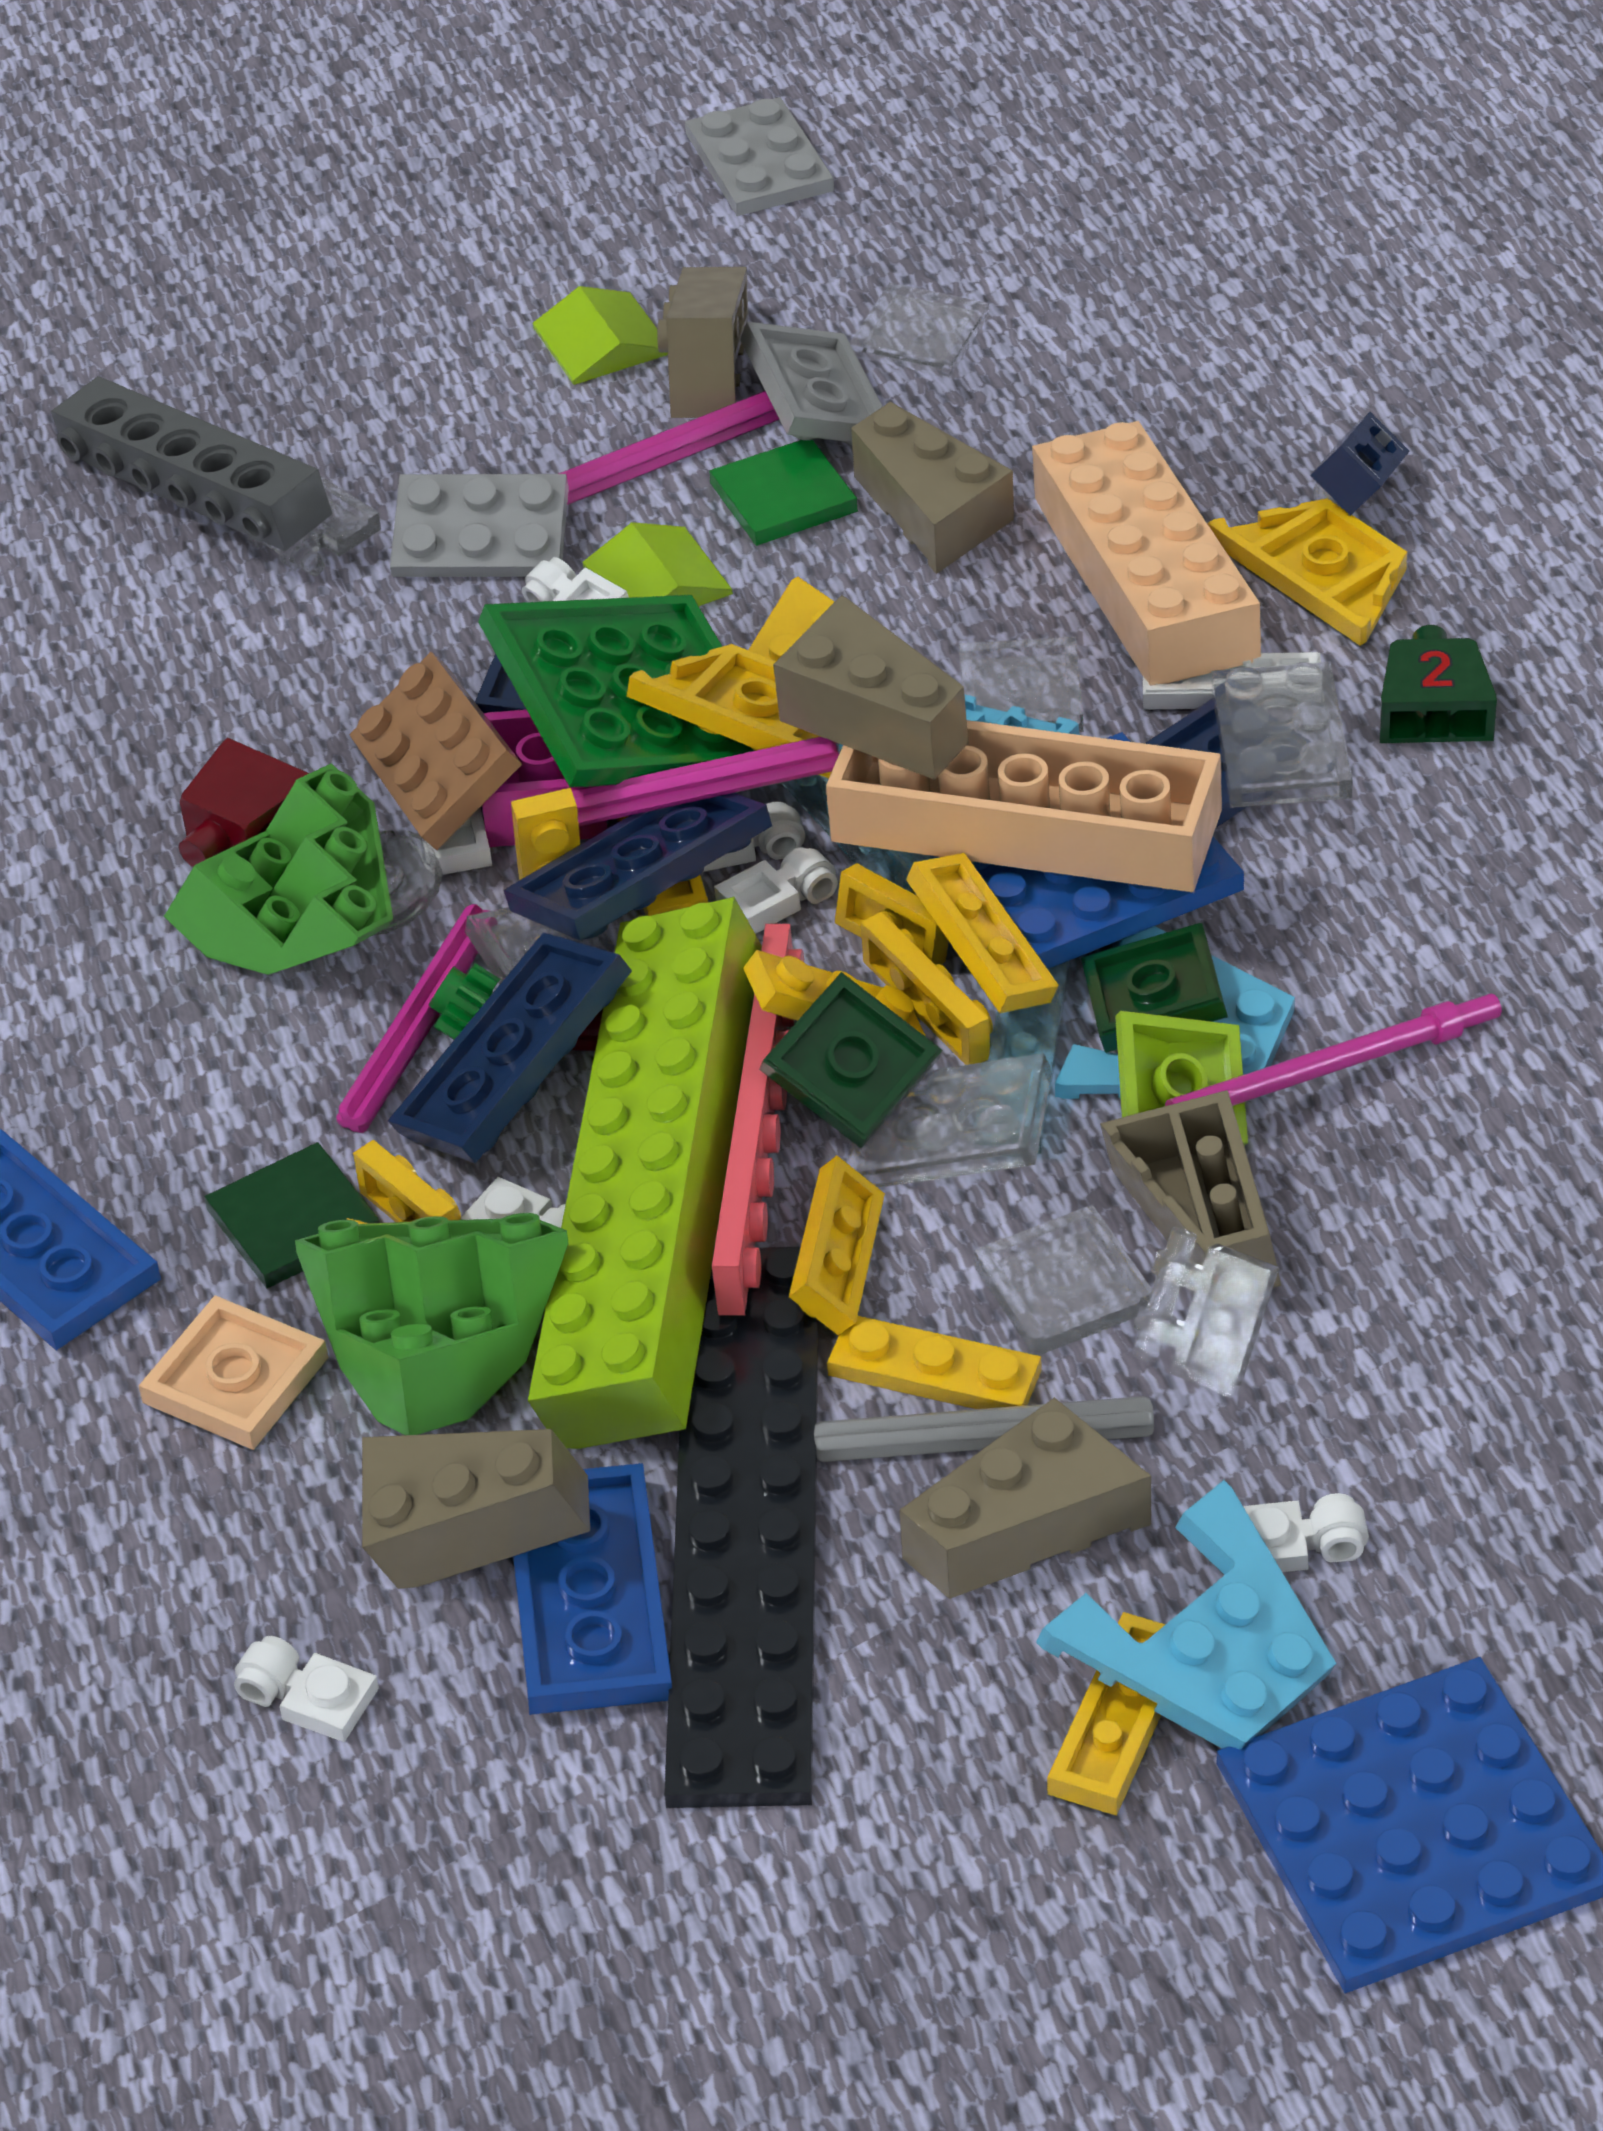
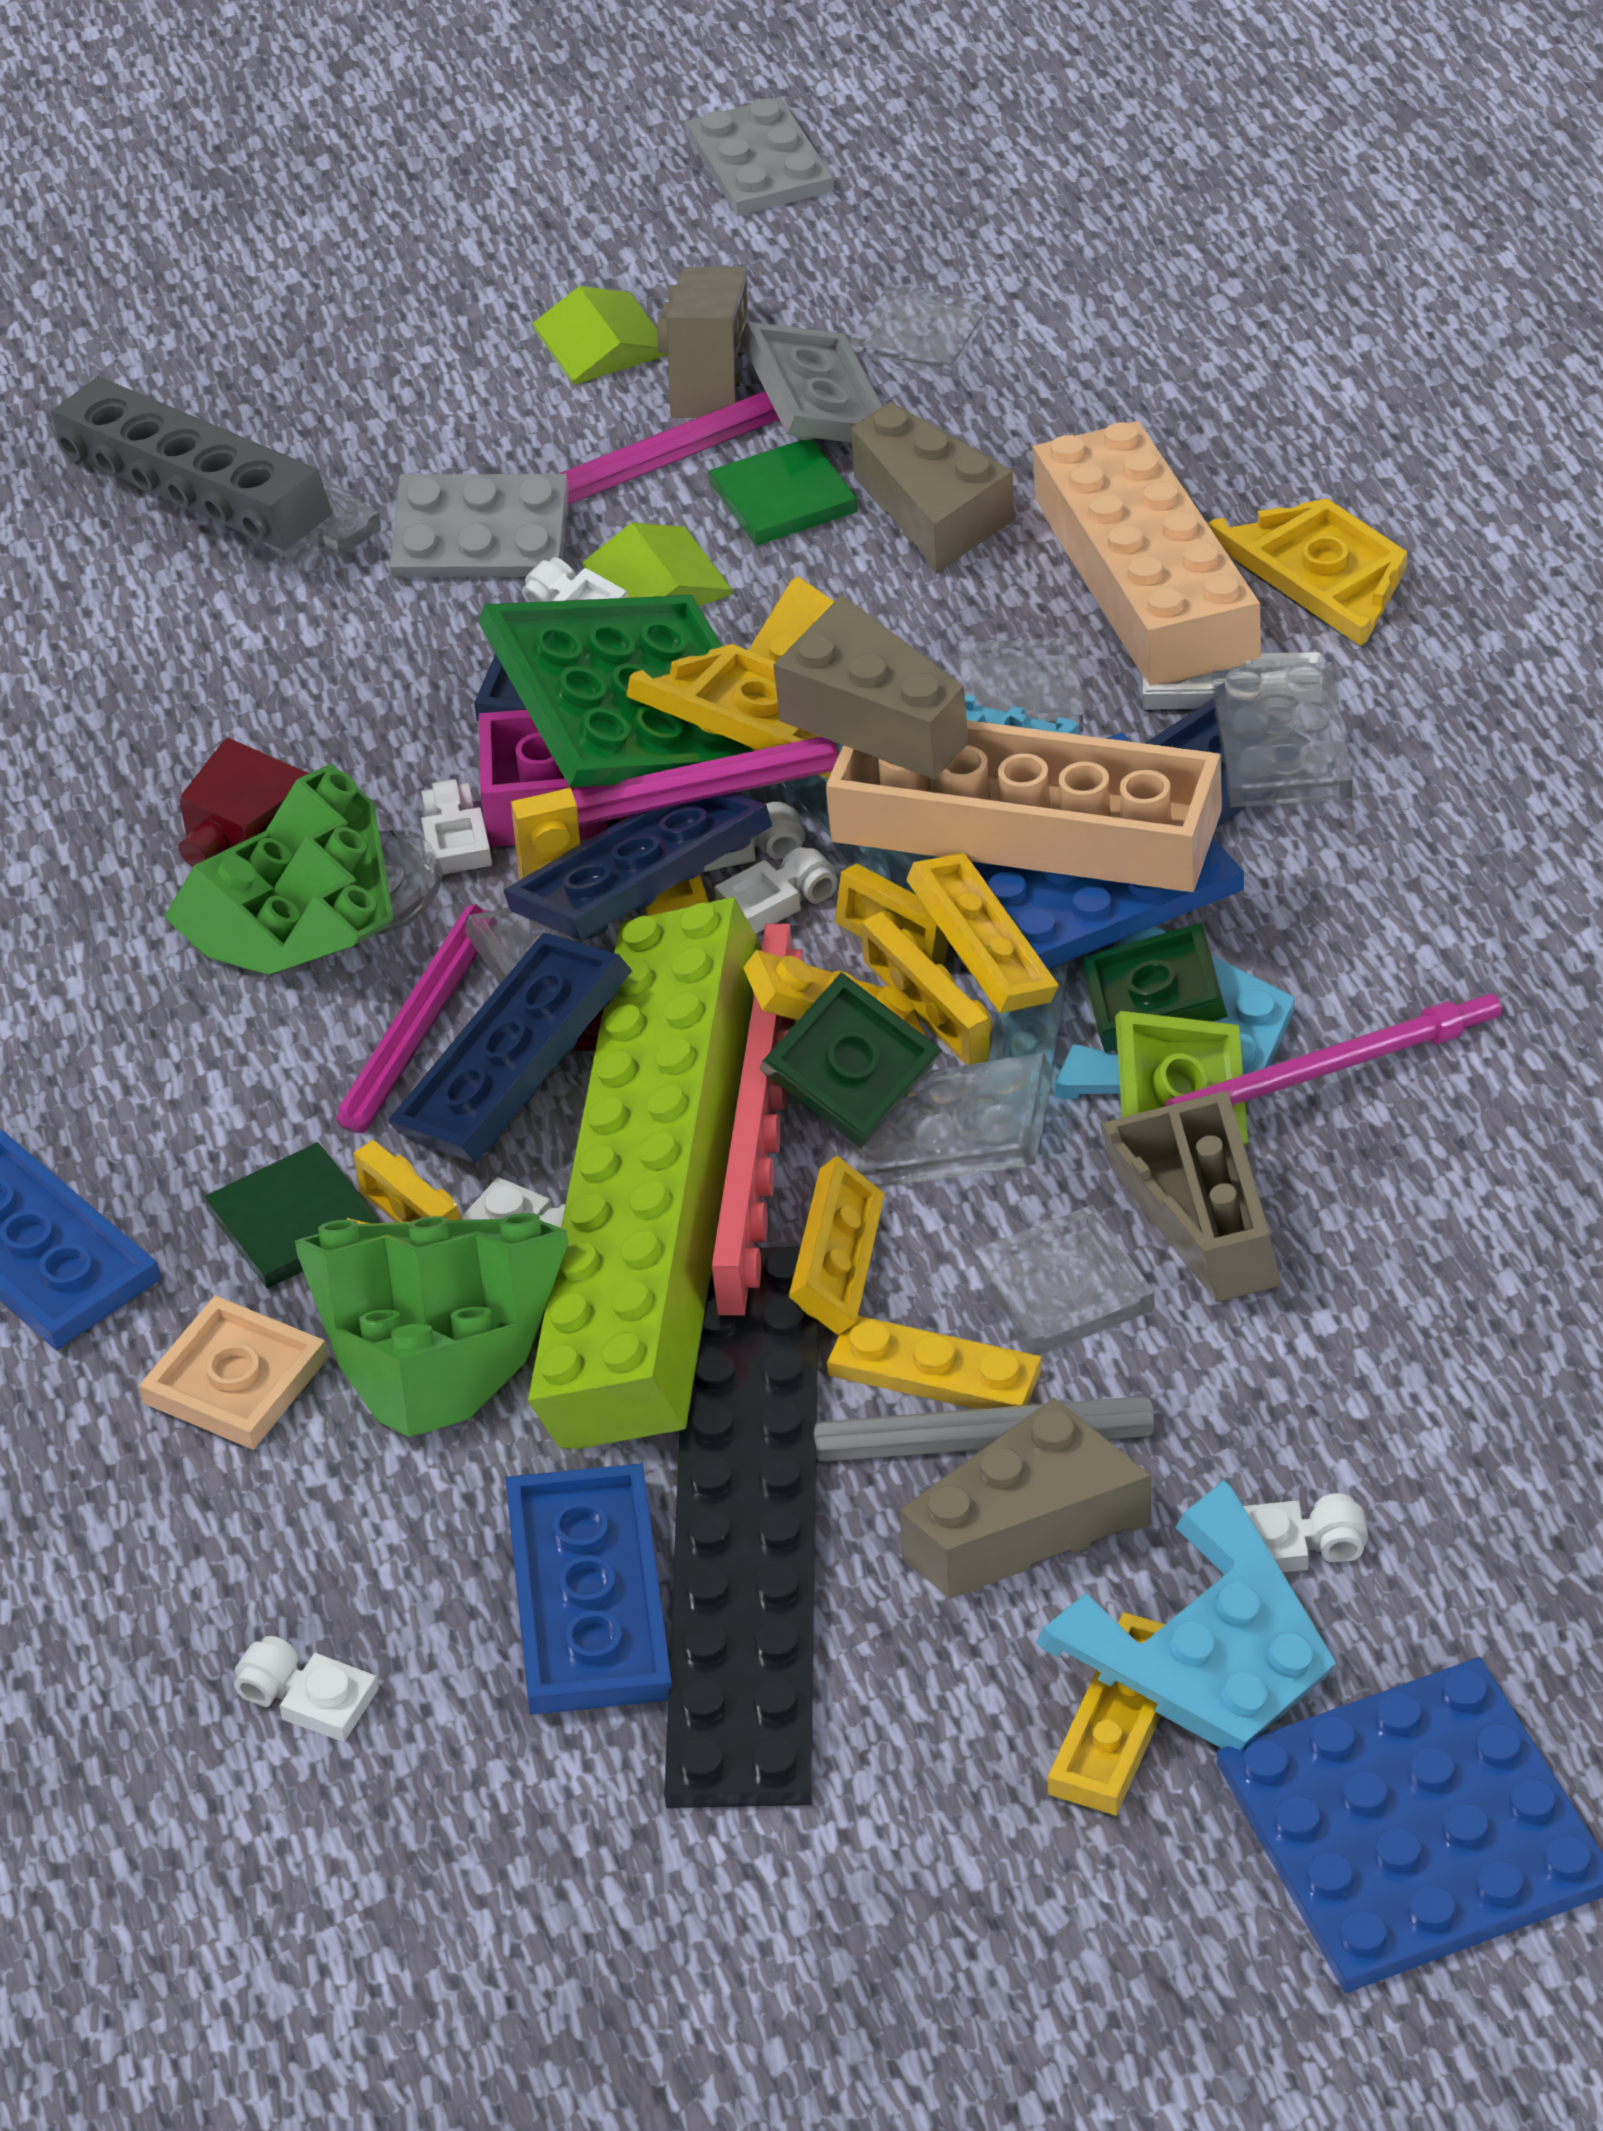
(434, 750): medium nougat plate -> none
(461, 998): green gear -> none
(466, 1500): dark tan wedge -> none
(1222, 1317): clear plate -> none
(1358, 464): dark blue piece -> none
(1436, 691): dark green torso -> none

